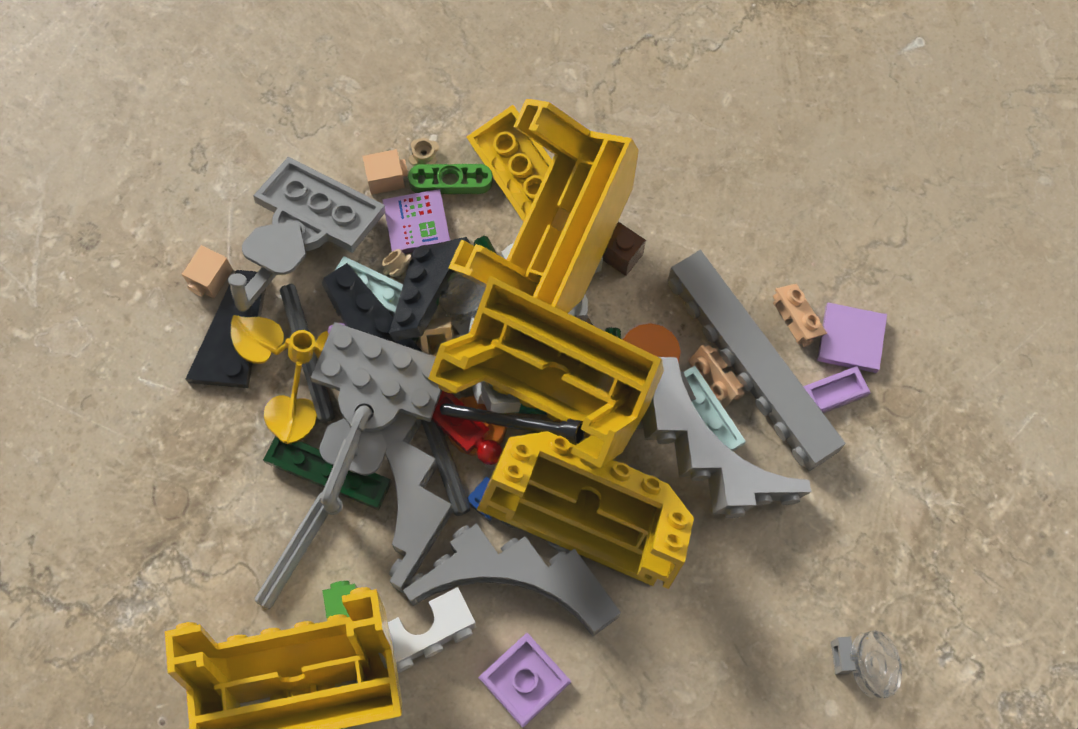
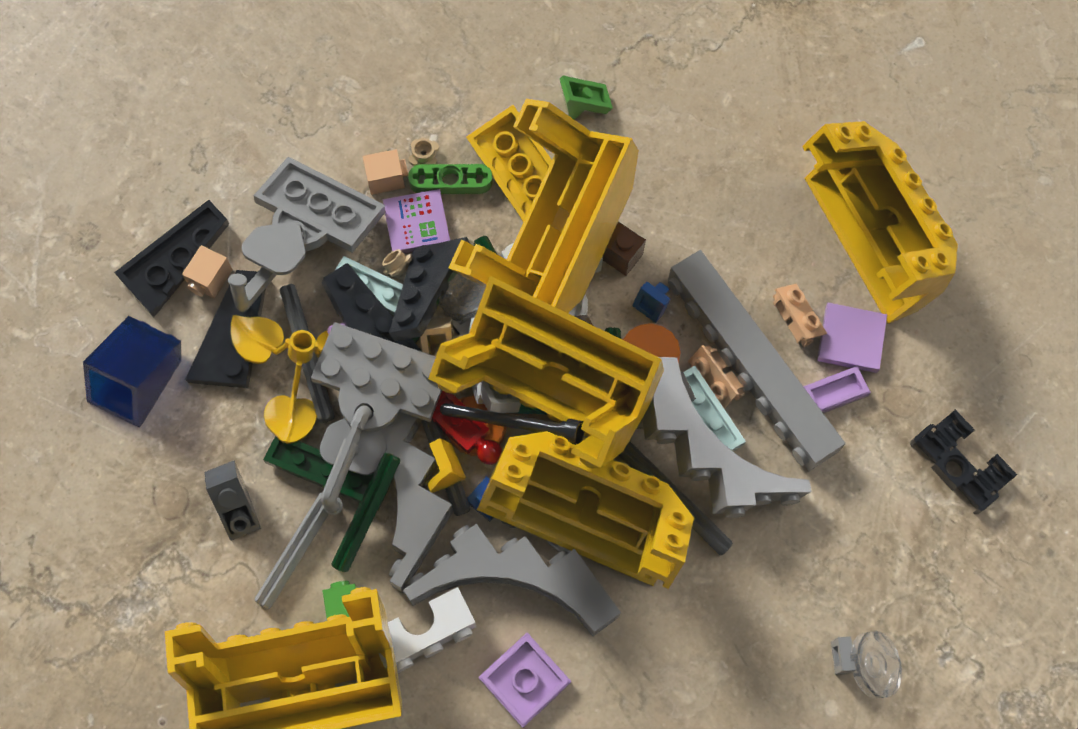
(131, 370): none -> clear blue slope
(159, 268): none -> black wing
(231, 500): none -> dark grey slope
(365, 512): none -> dark green axle
(448, 464): none -> yellow tile
(584, 96): none -> bright green slope
(652, 300): none -> blue tile
(701, 522): none -> dark grey axle
(882, 216): none -> yellow wedge
(974, 488): none -> black piece

